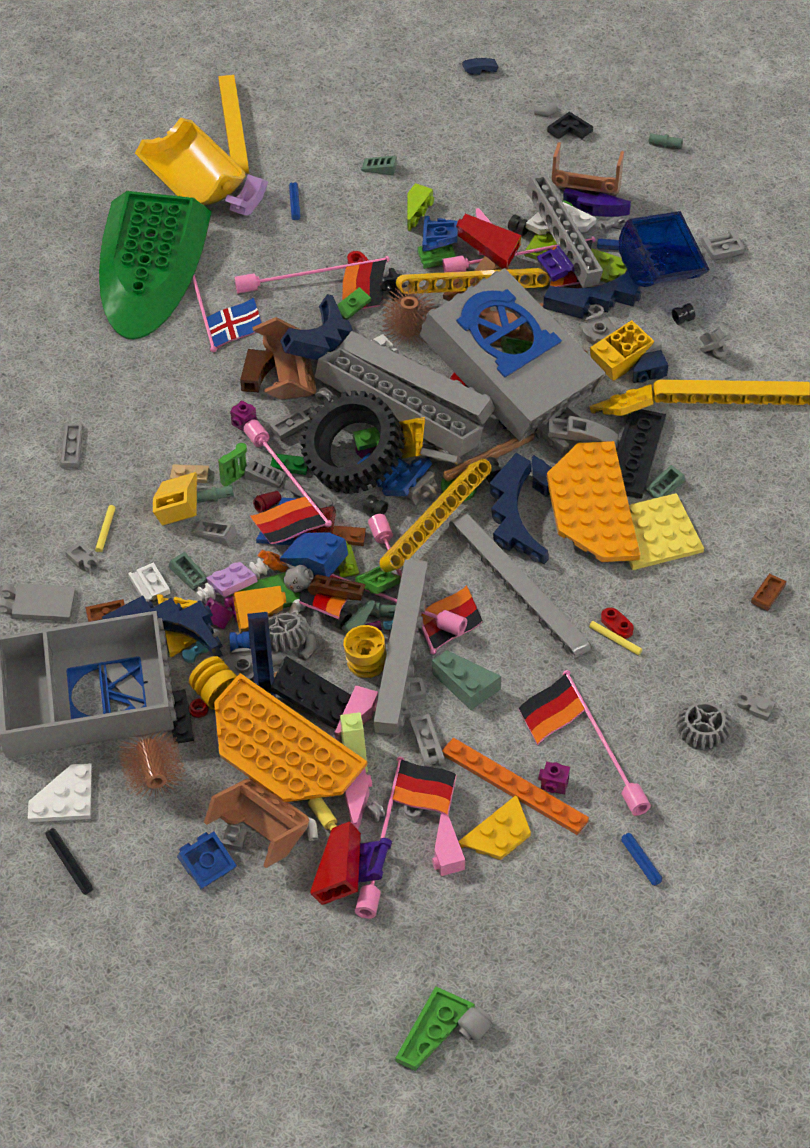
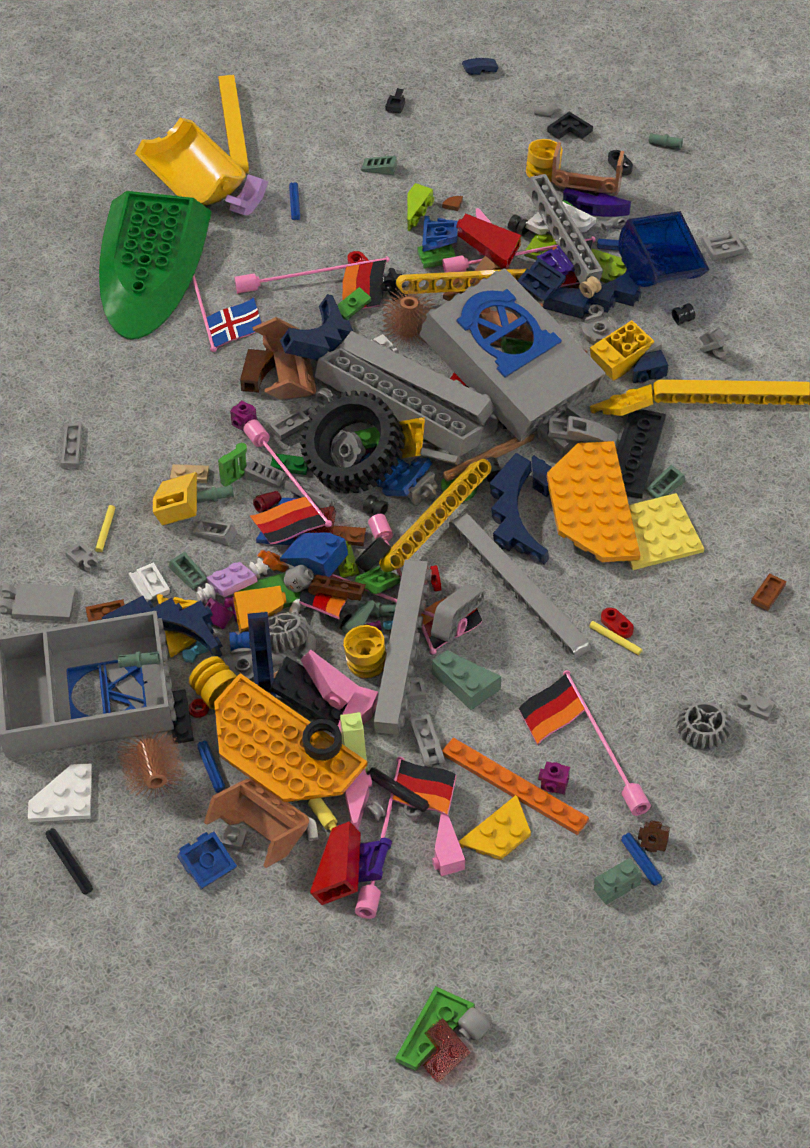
(139, 659): none -> sand green pin
(211, 766): none -> blue axle
(322, 725): none -> black tyre
(330, 682): none -> bright pink slope
(355, 451): none -> light grey plate
(372, 554): none -> black tyre
(396, 102): none -> black plate
(398, 789): none -> black axle
(435, 579): none -> red tile
(450, 1050): none -> clear red plate
(453, 203): none -> dark orange tile
(454, 609): none -> light grey beam
(541, 158): none -> yellow wheel
(542, 279): none -> dark blue slope
(590, 286): none -> tan wheel
(613, 157): none -> black plate
(617, 881): none -> sand green brick
(655, 843): none -> reddish brown brick

